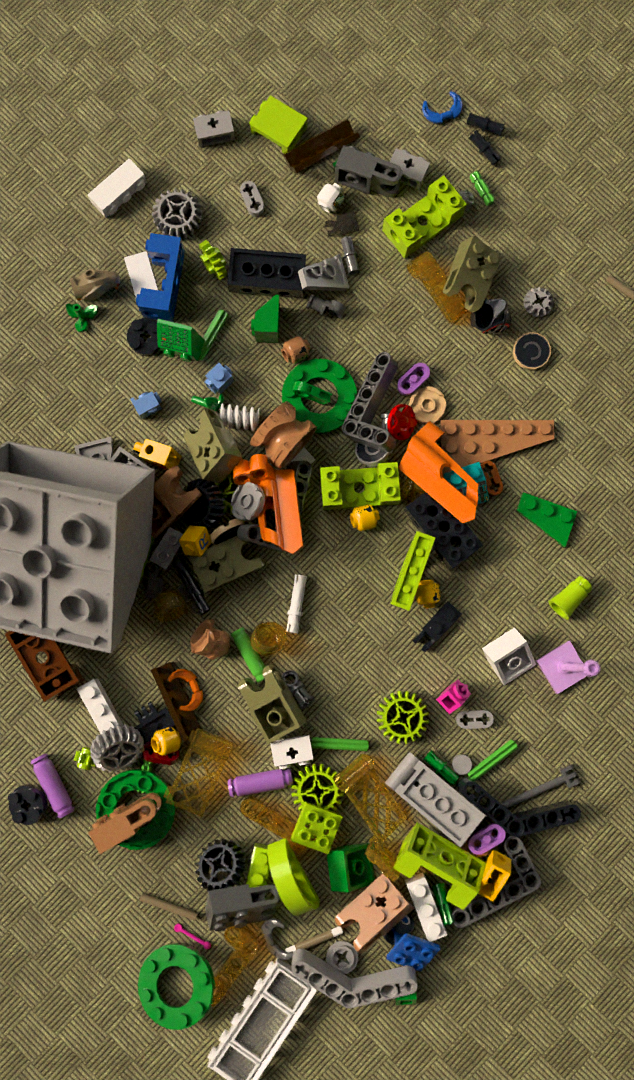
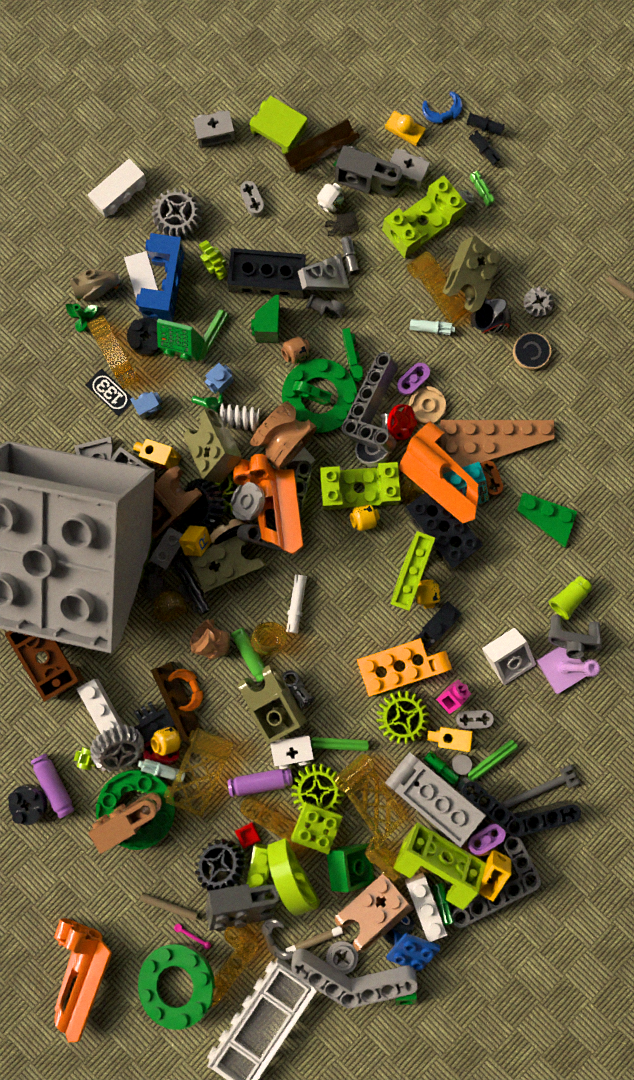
(89, 962): none -> orange panel
(109, 392): none -> black sticker
(113, 352): none -> clear yellow beam
(159, 769): none -> light aqua piece
(247, 835): none -> red tile
(352, 356): none -> green hinge
(405, 127): none -> yellow tile
(431, 666): none -> light orange hinge
(432, 326): none -> light aqua piece
(461, 738): none -> yellow torso
(574, 643): none -> dark grey connector

